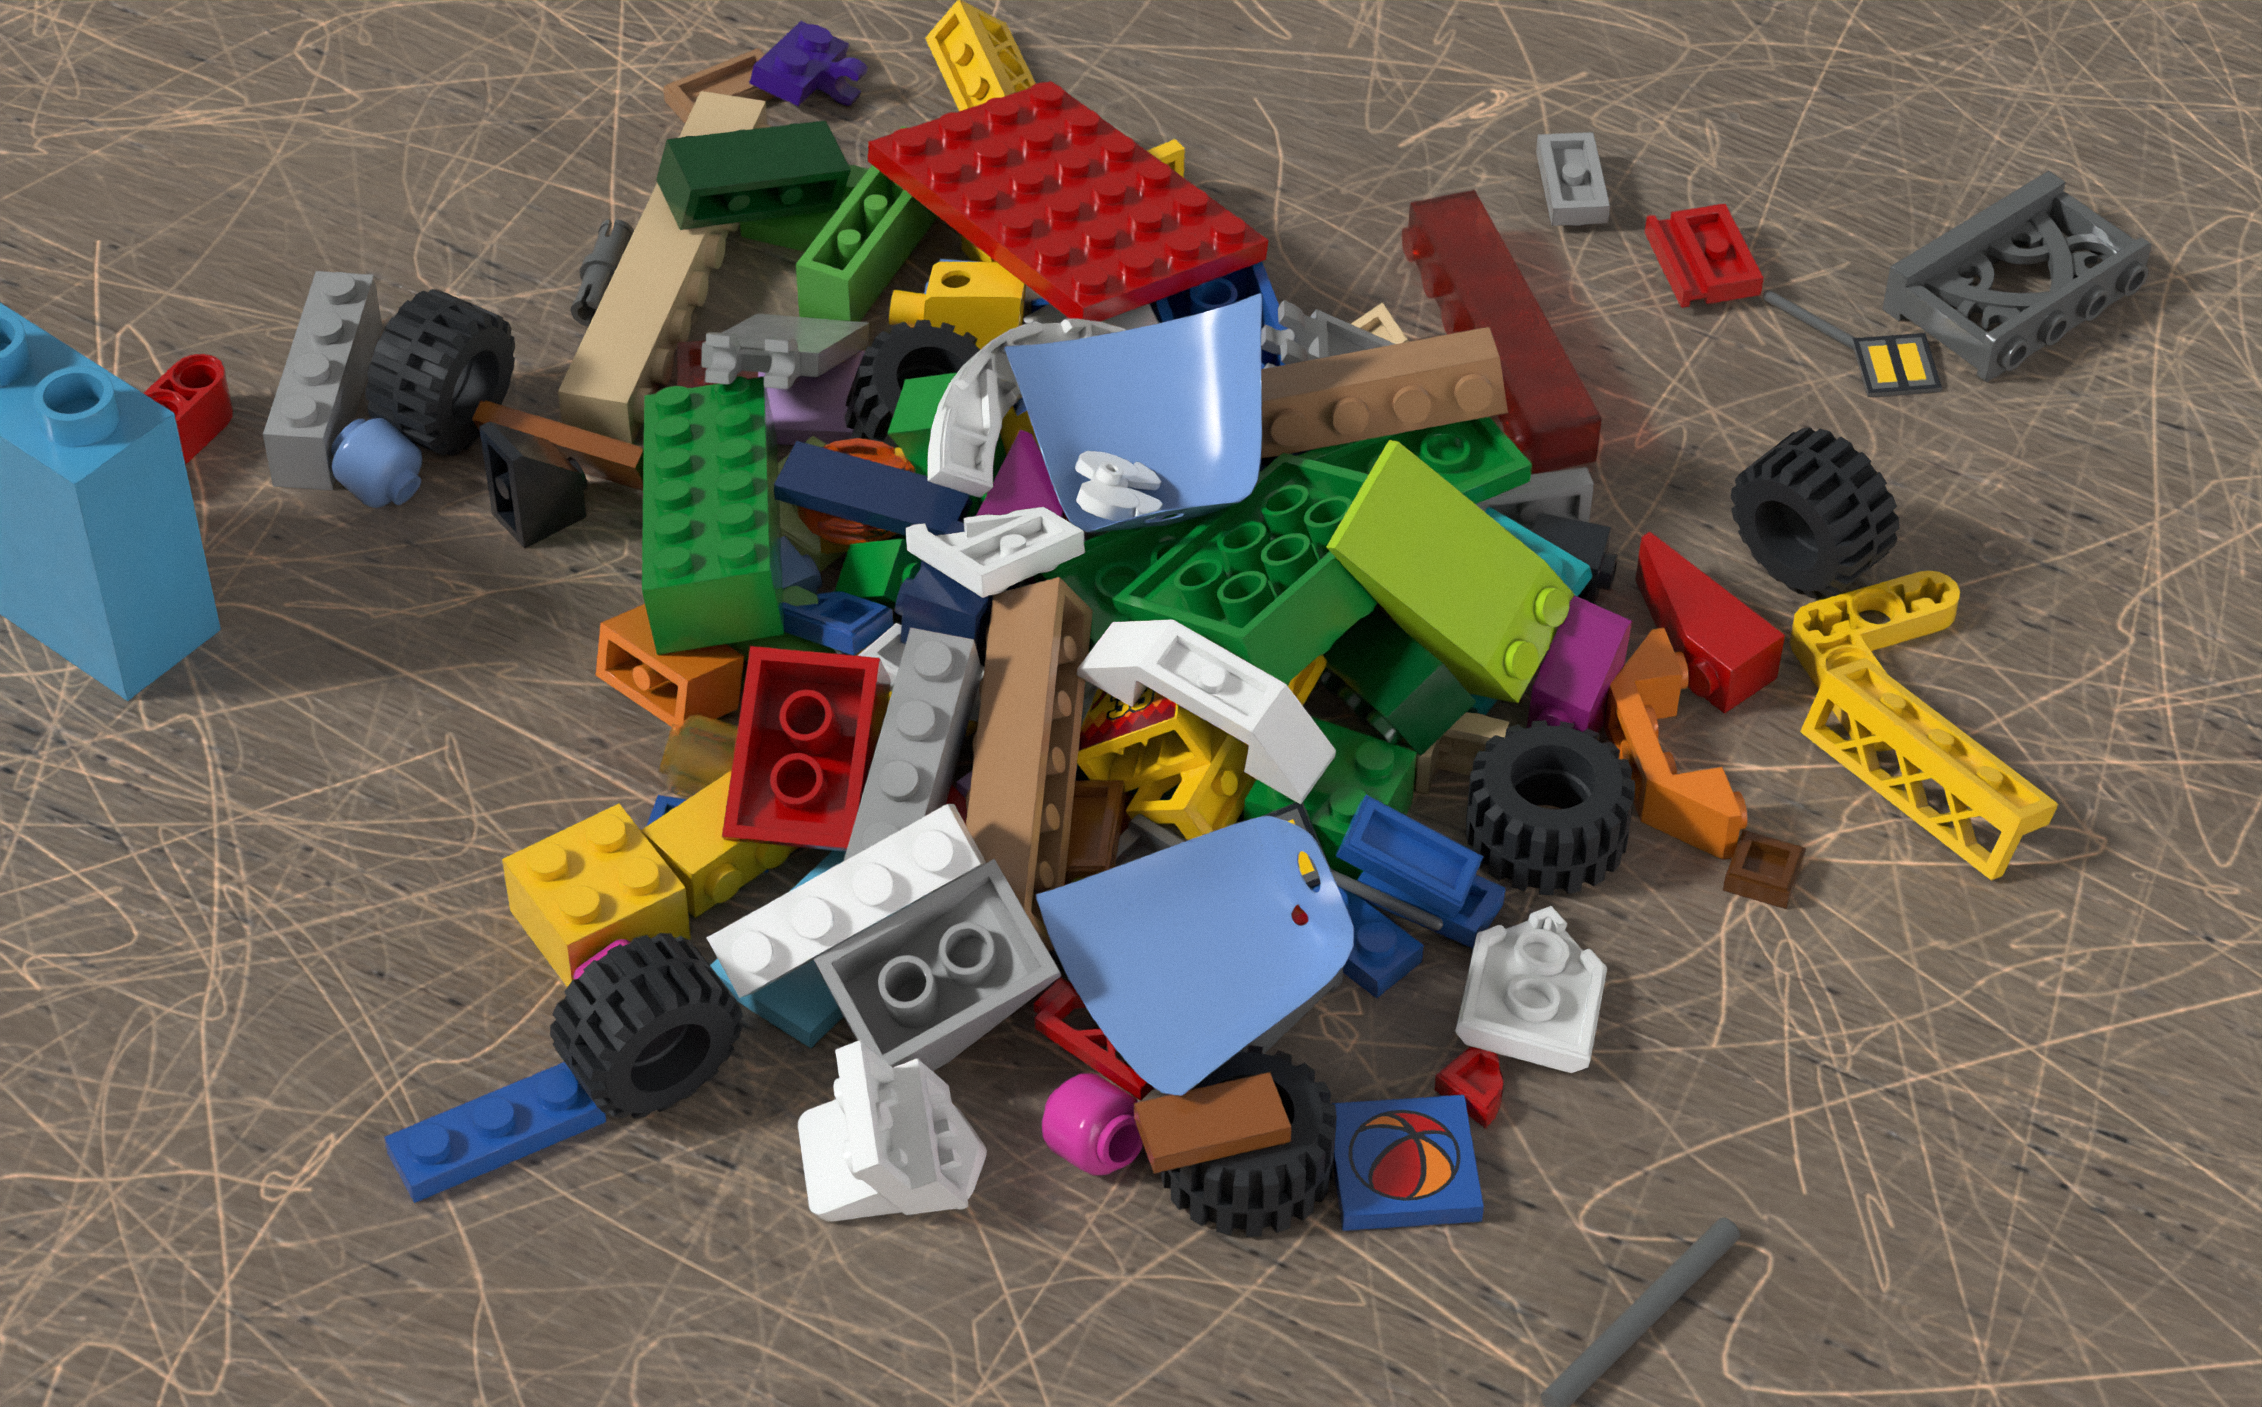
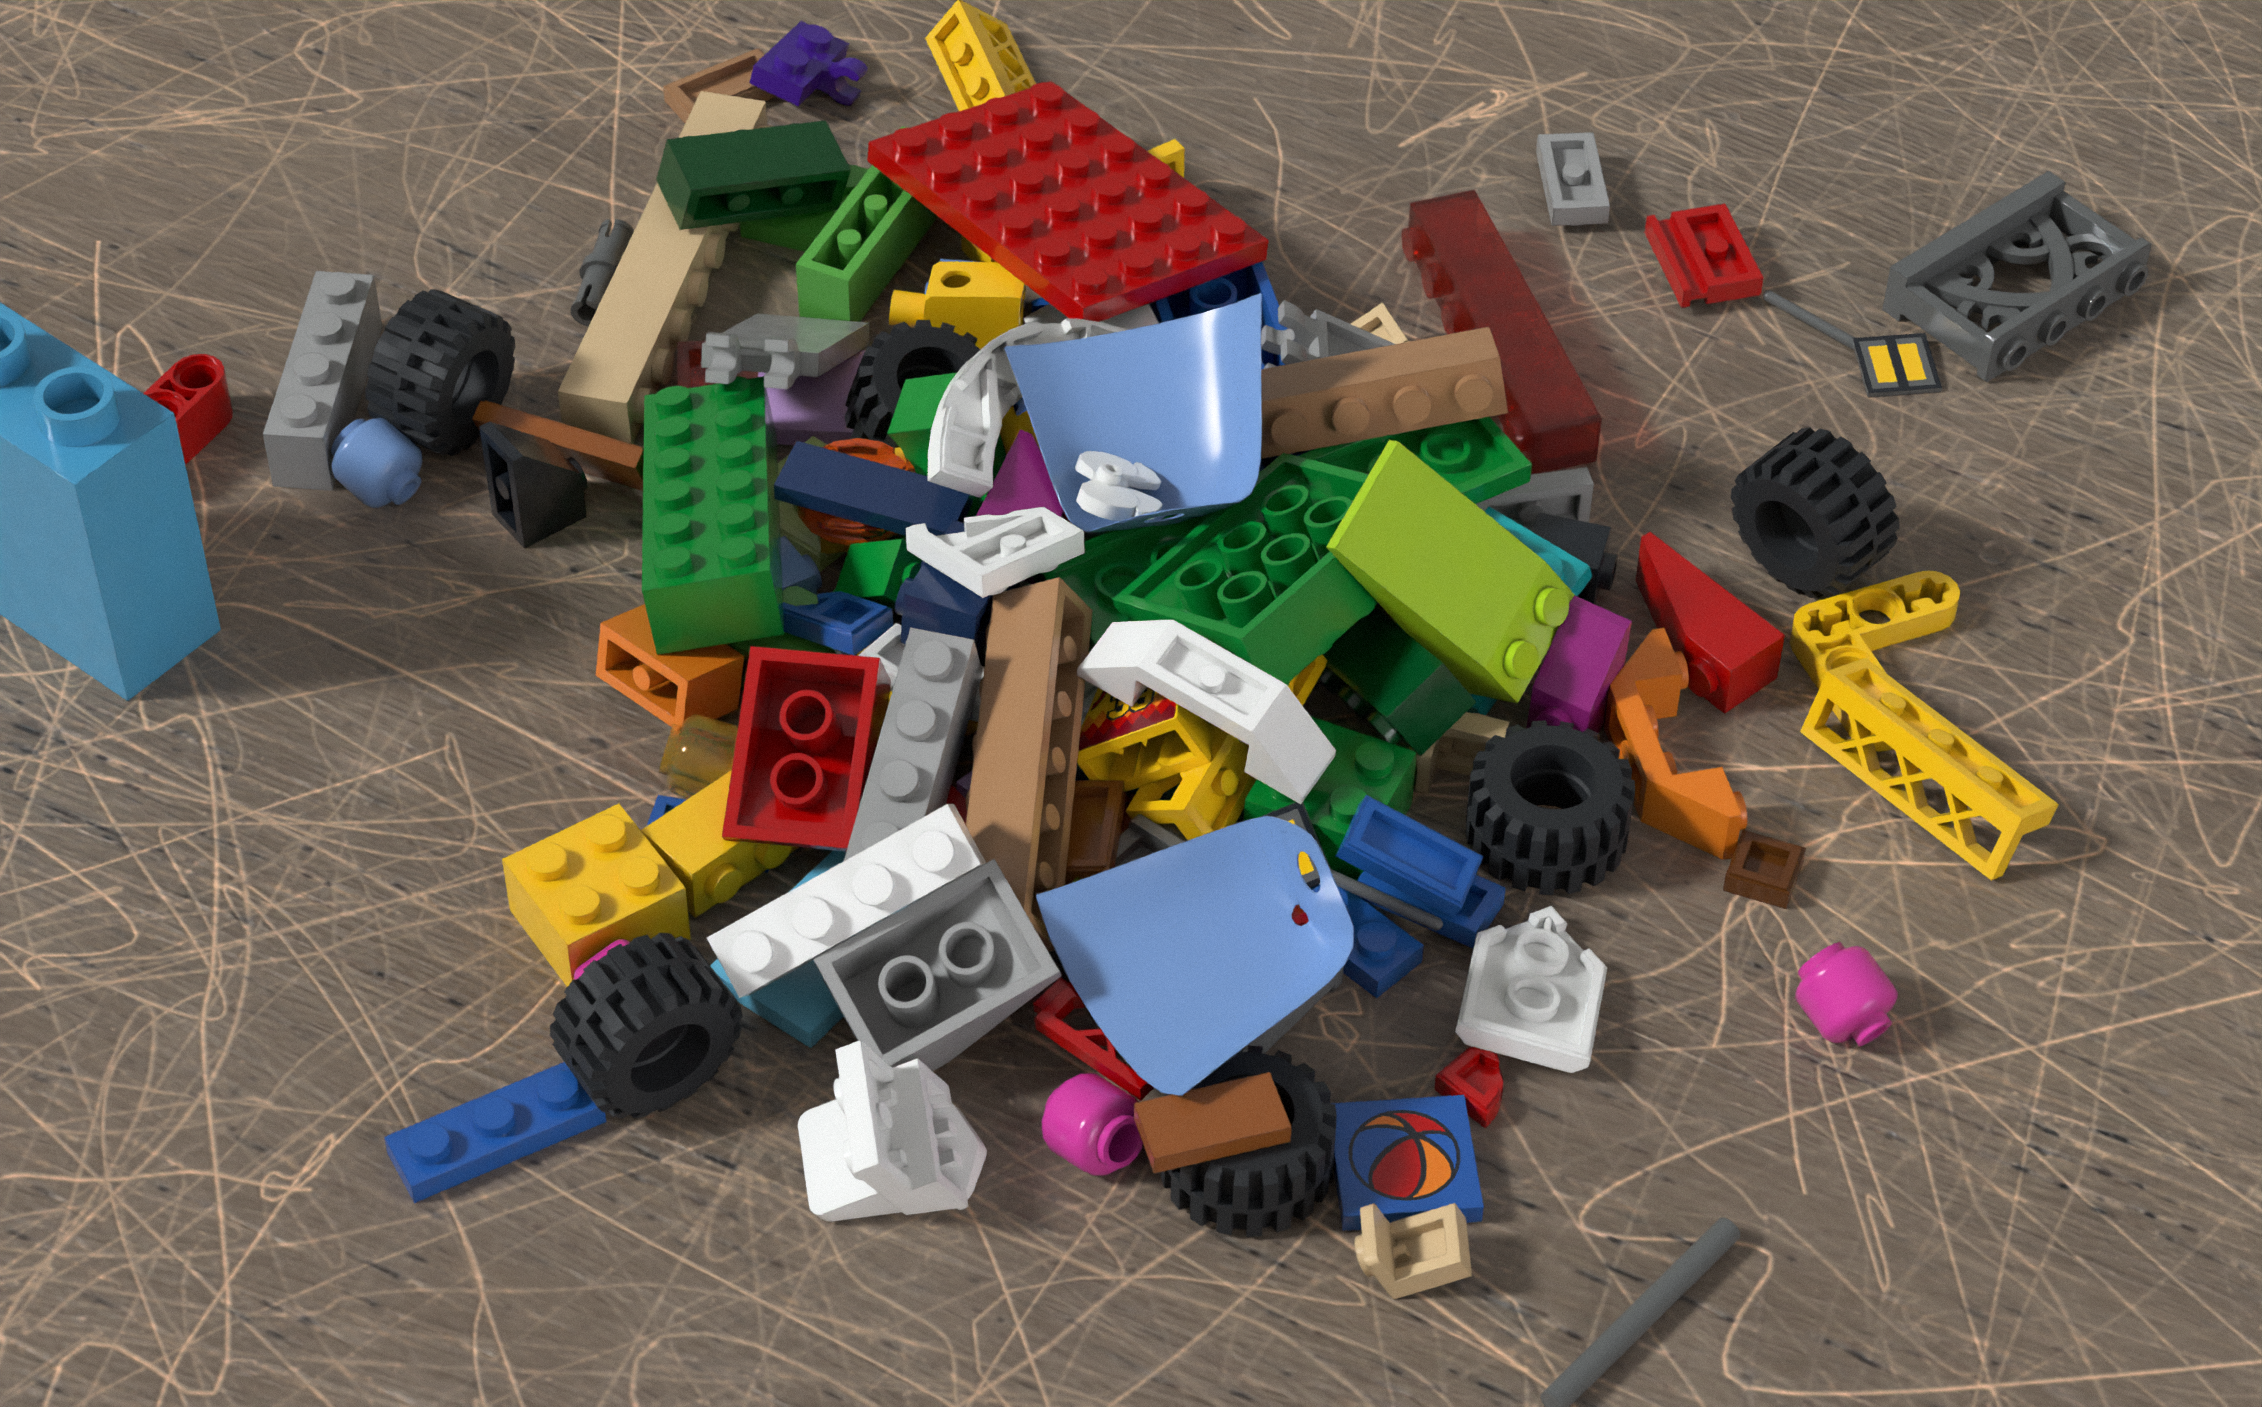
(1414, 1250): none -> tan bracket
(1846, 994): none -> dark pink head

